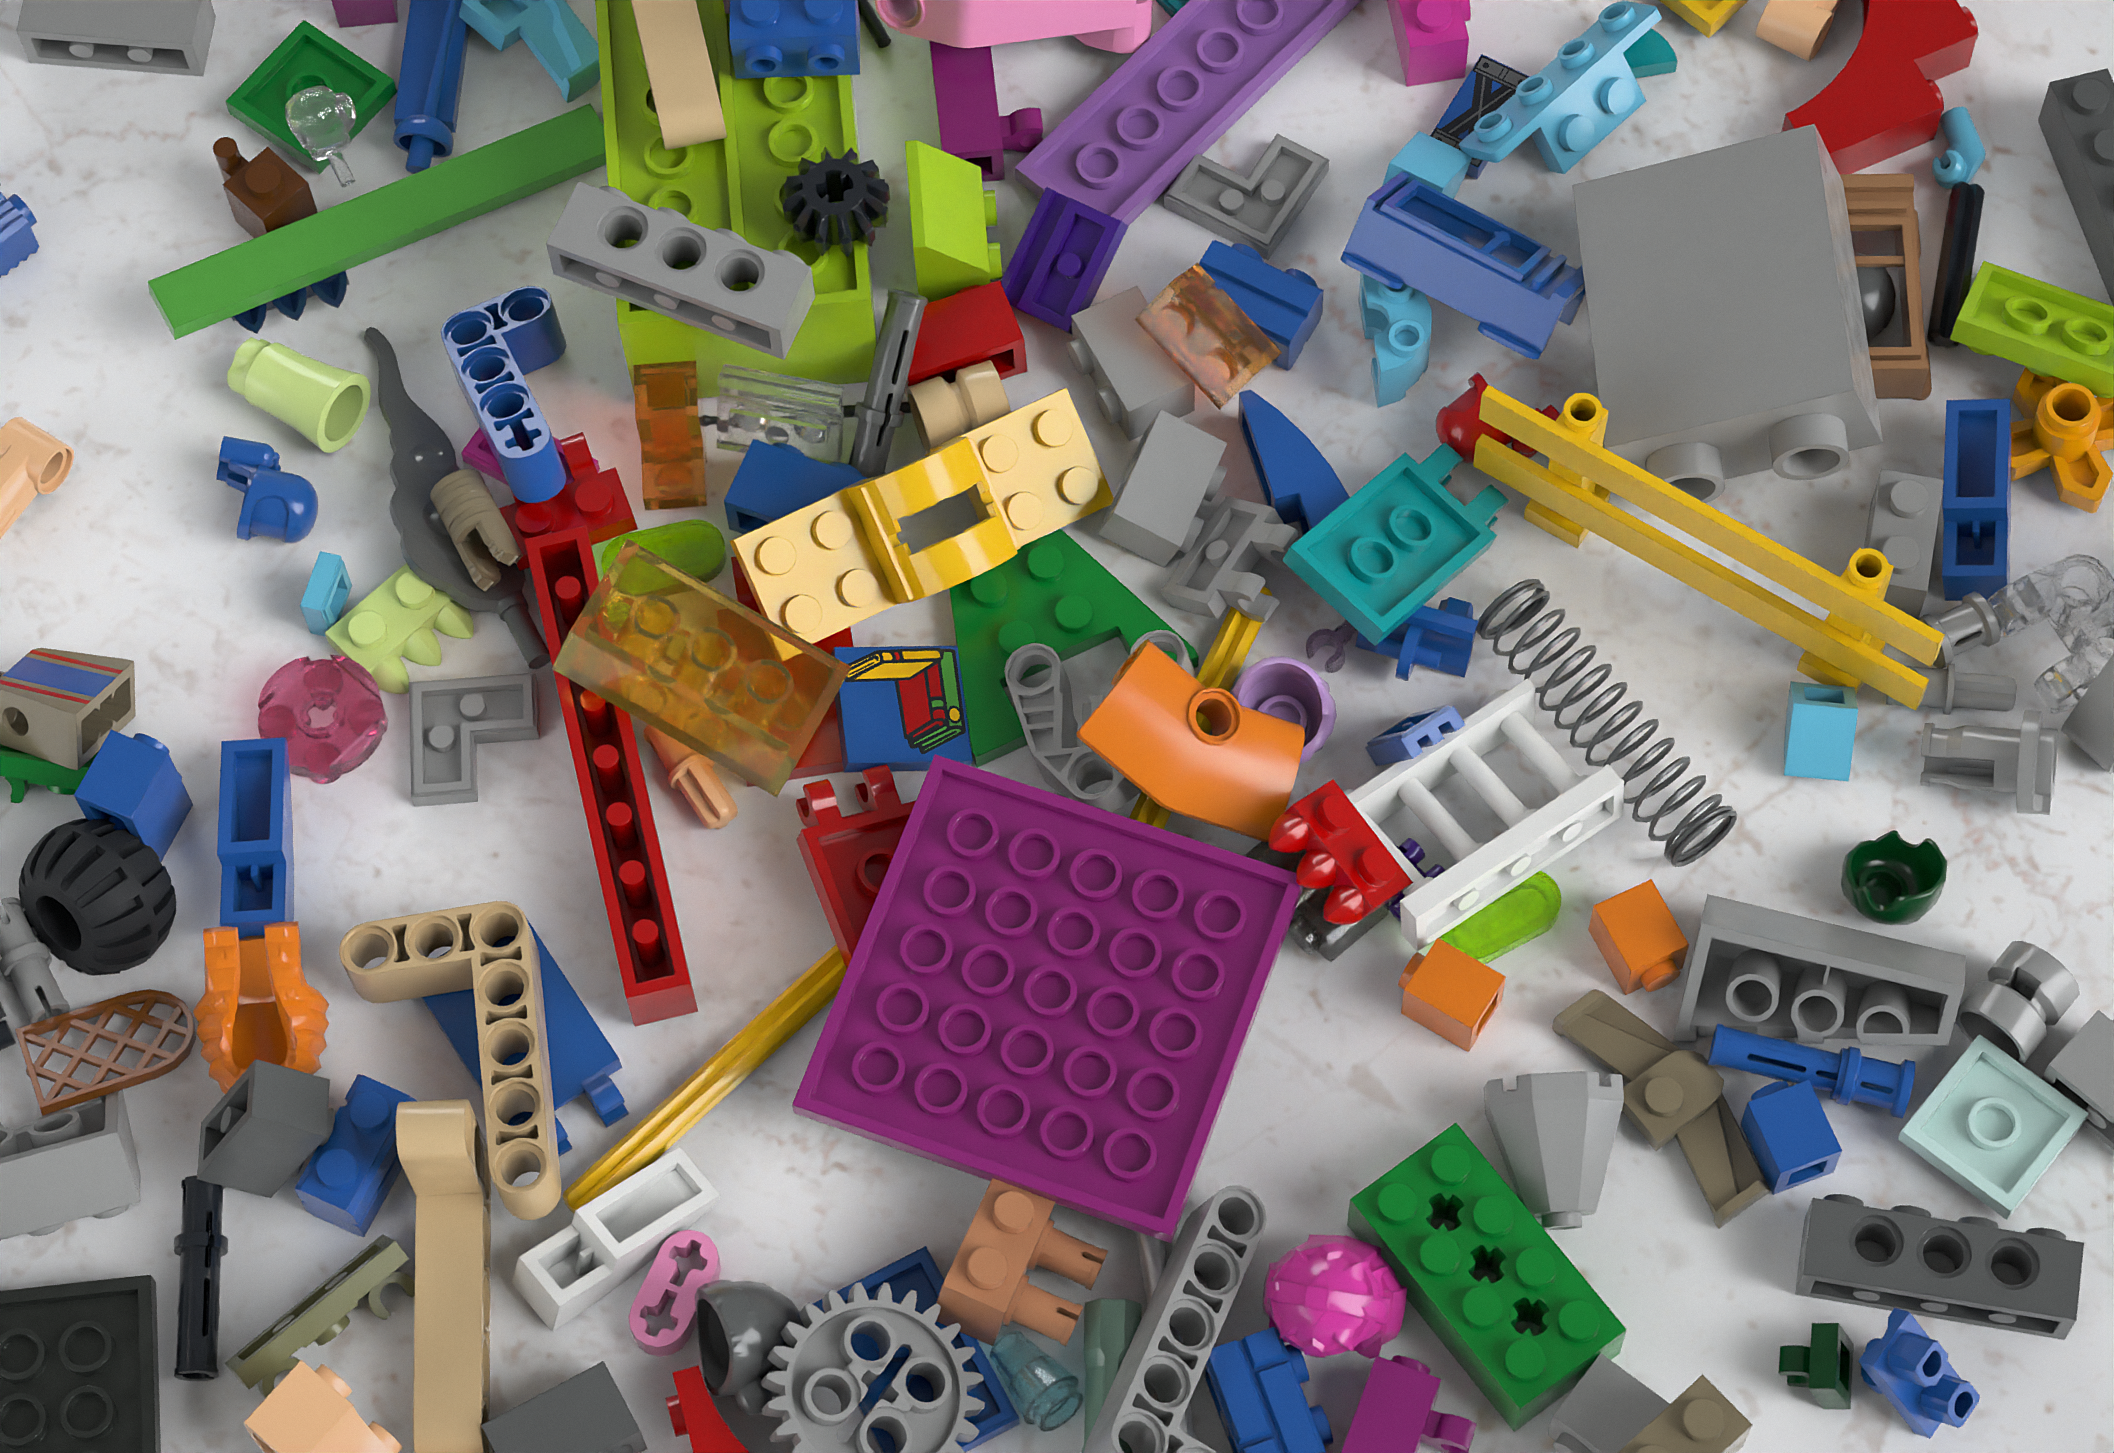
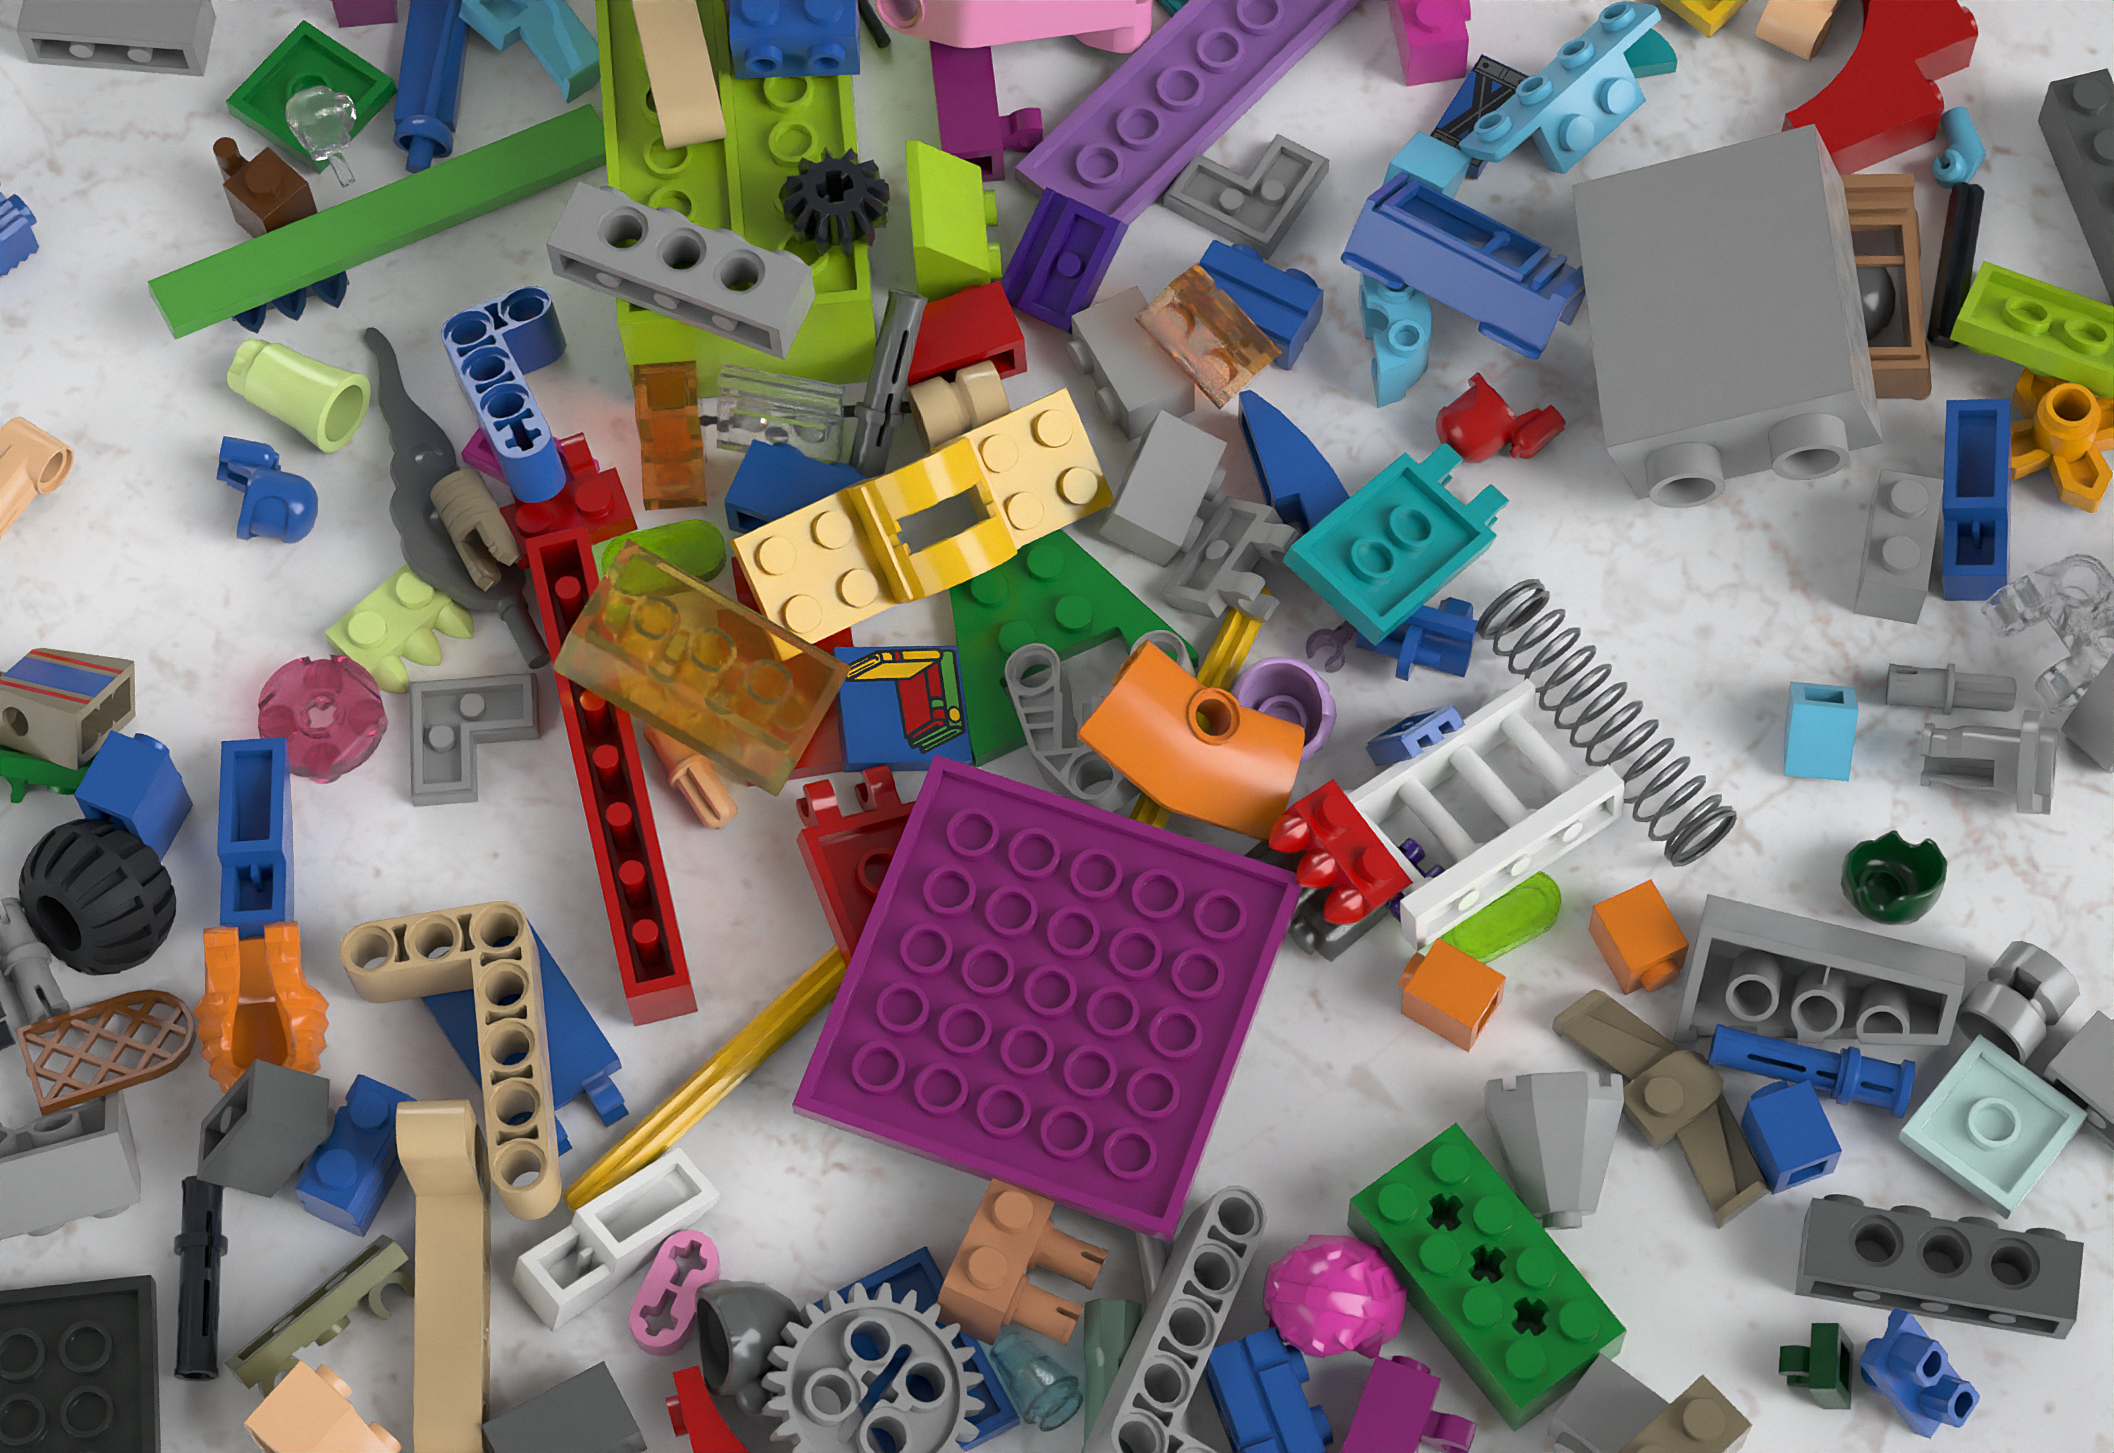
(326, 593): medium azure tile -> none
(1575, 497): yellow fence -> none
(1964, 628): light grey bush -> none

